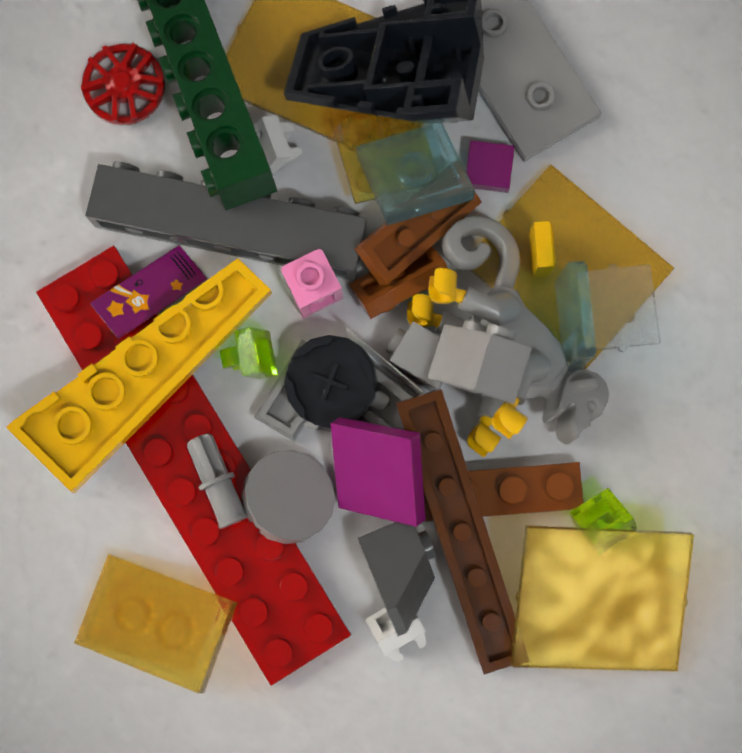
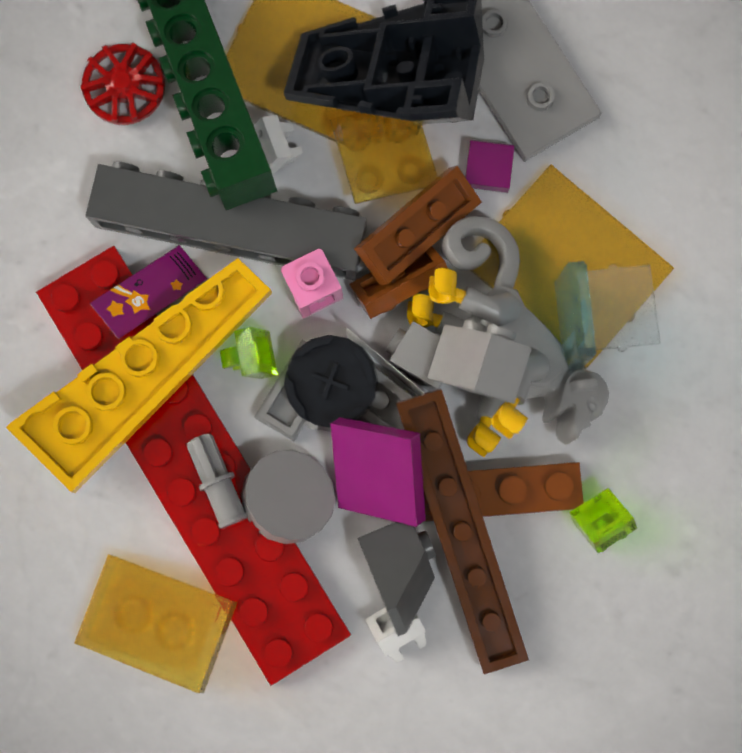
(414, 173): clear light blue tile -> none
(542, 249): yellow tile -> none
(601, 598): clear yellow piece -> none

